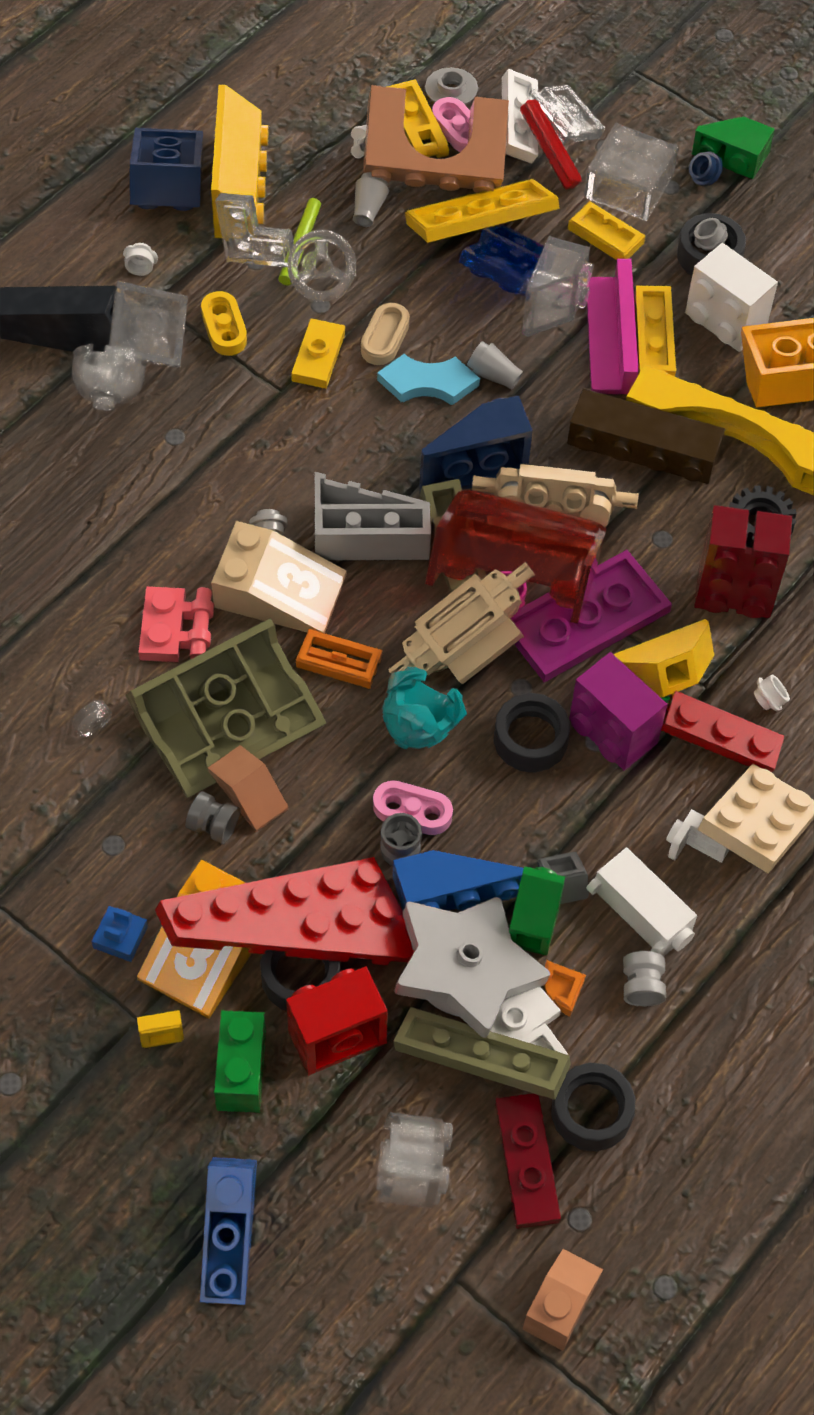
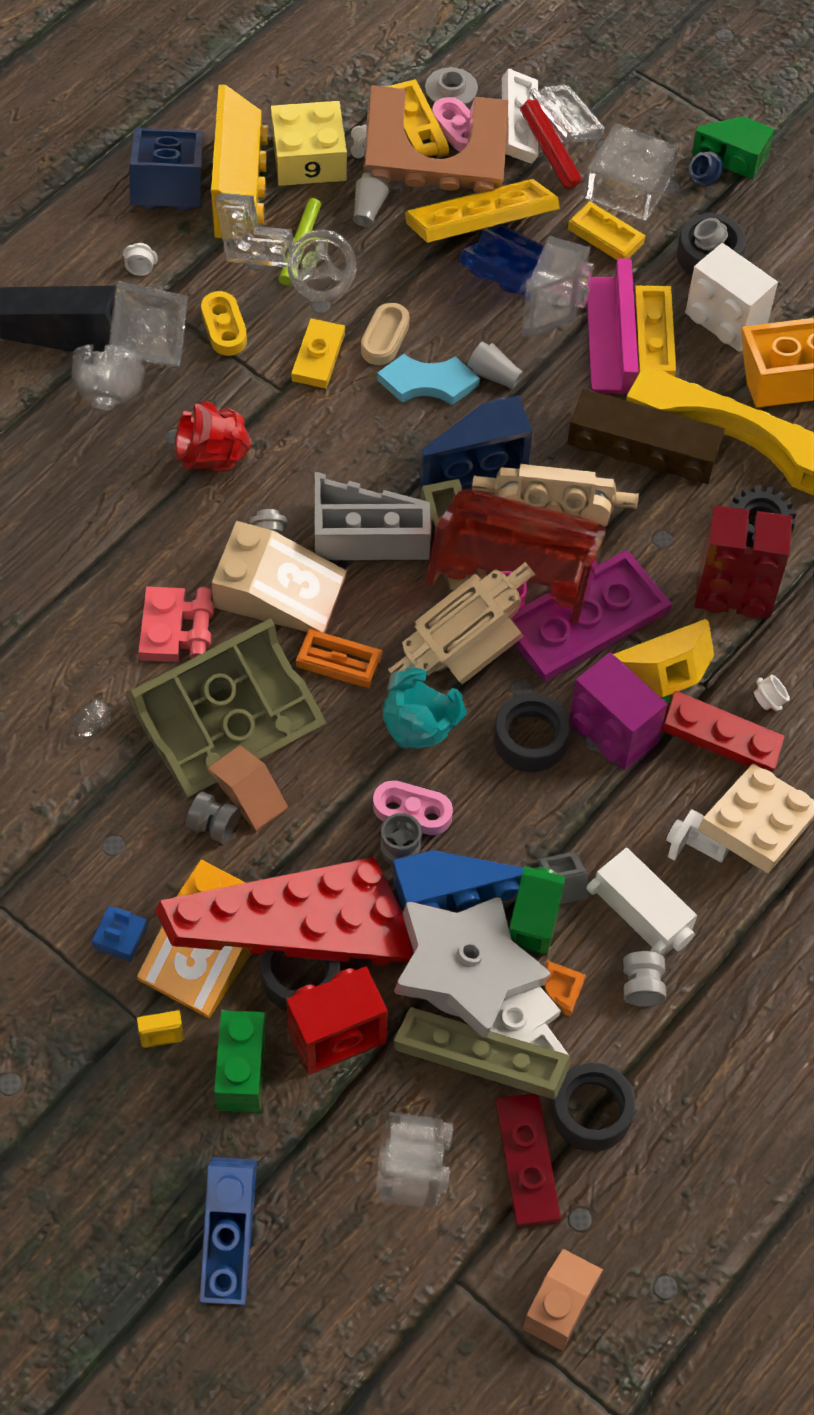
(211, 438): none -> red helmet
(309, 143): none -> light yellow brick

